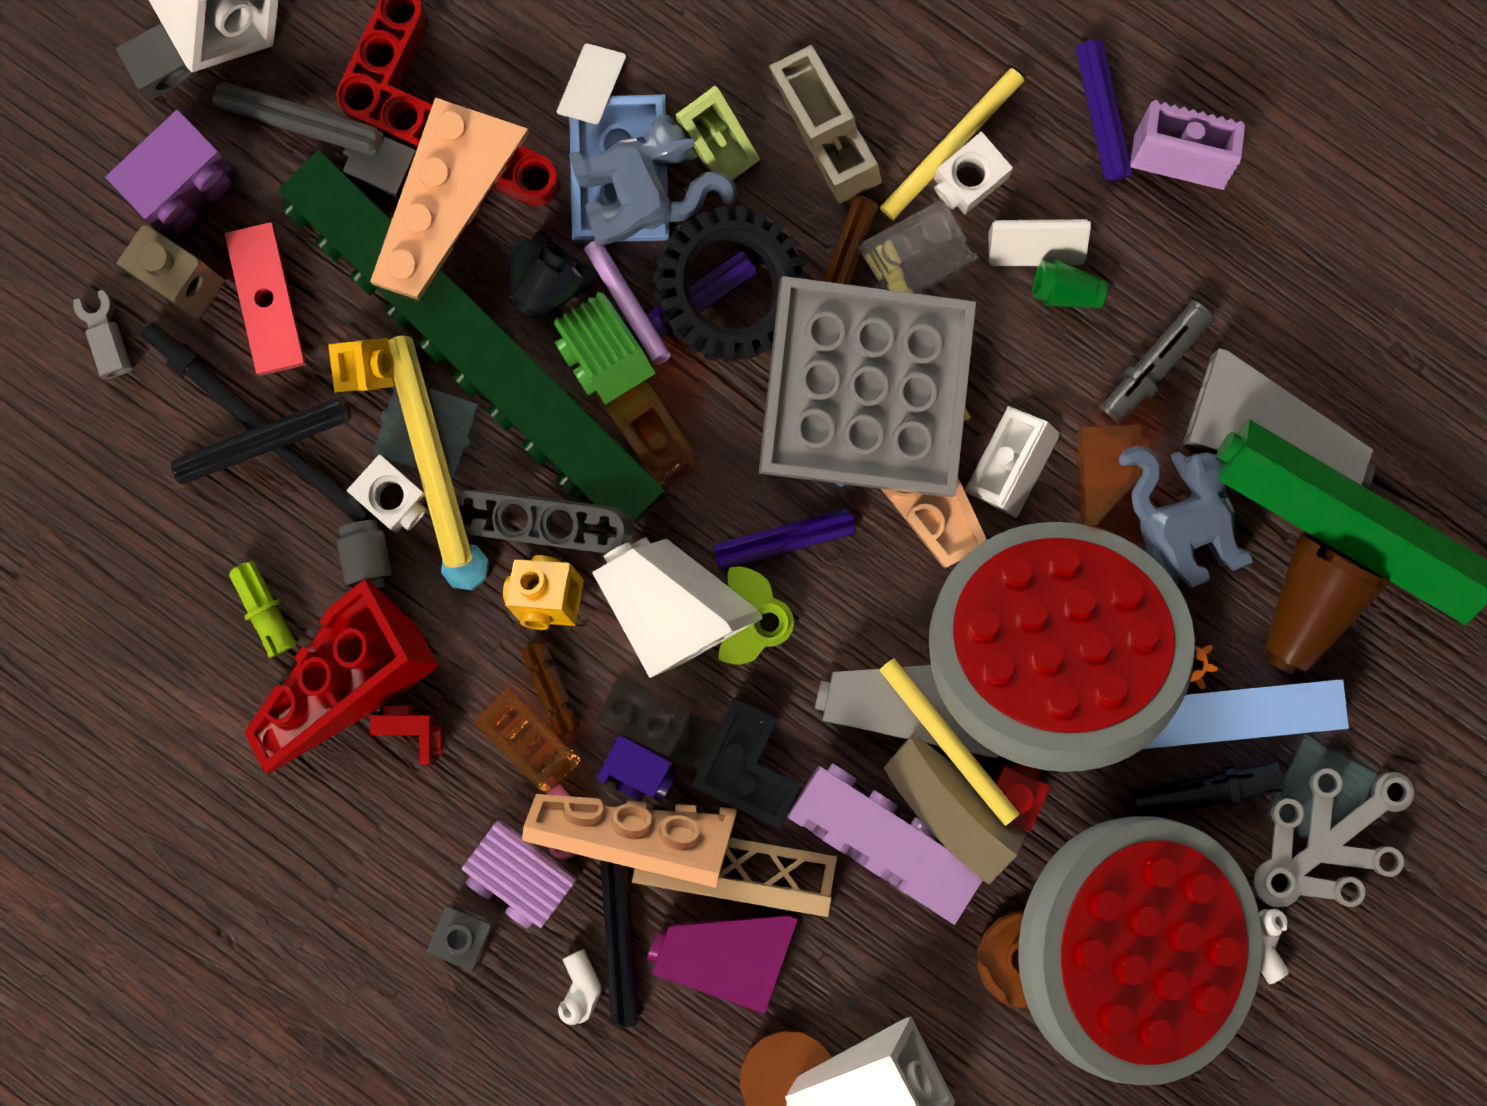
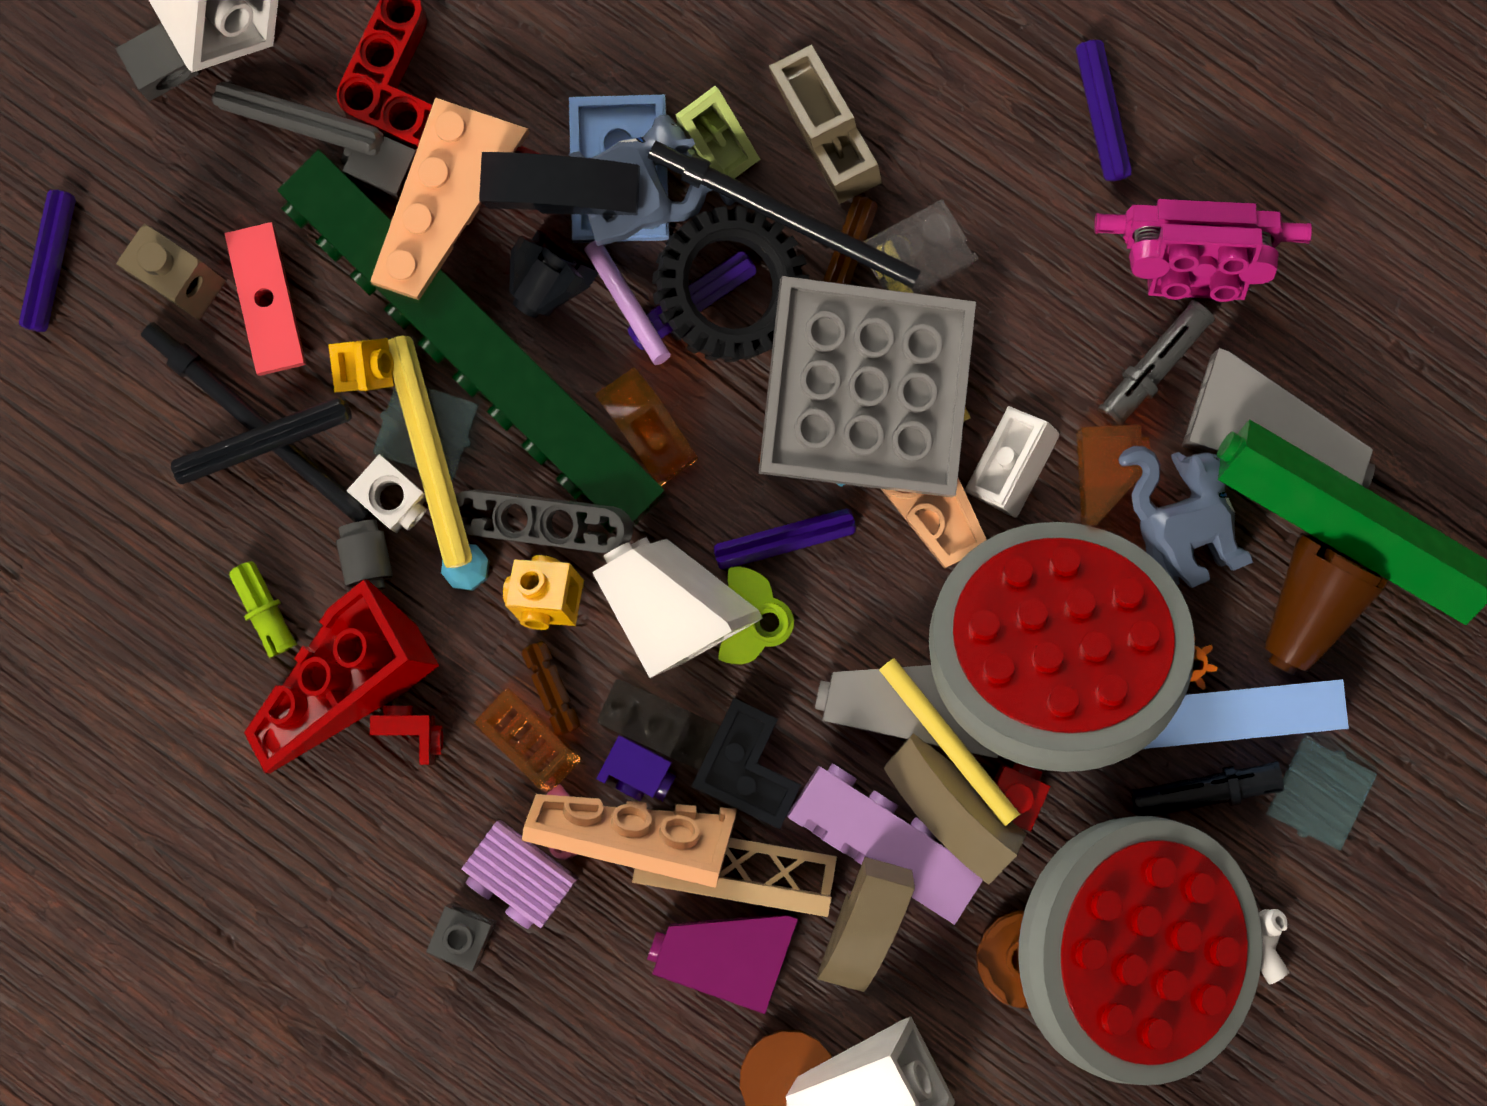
(47, 260): none -> dark purple axle
(104, 337): light grey bar -> none
(172, 175): medium lavender brick -> none
(558, 184): none -> black slope
(583, 991): white arm -> none
(591, 83): white sticker -> none
(603, 348): bright green brick -> none
(619, 944): black axle -> none
(698, 172): none -> black bar
(867, 924): none -> dark tan slope
(952, 143): light yellow bar -> none
(977, 154): white brick -> none
(1037, 241): white slope -> none
(1067, 286): green cone -> none
(1187, 145): lavender brick -> none
(1202, 246): none -> dark pink piece
(1327, 843): light grey plant -> none

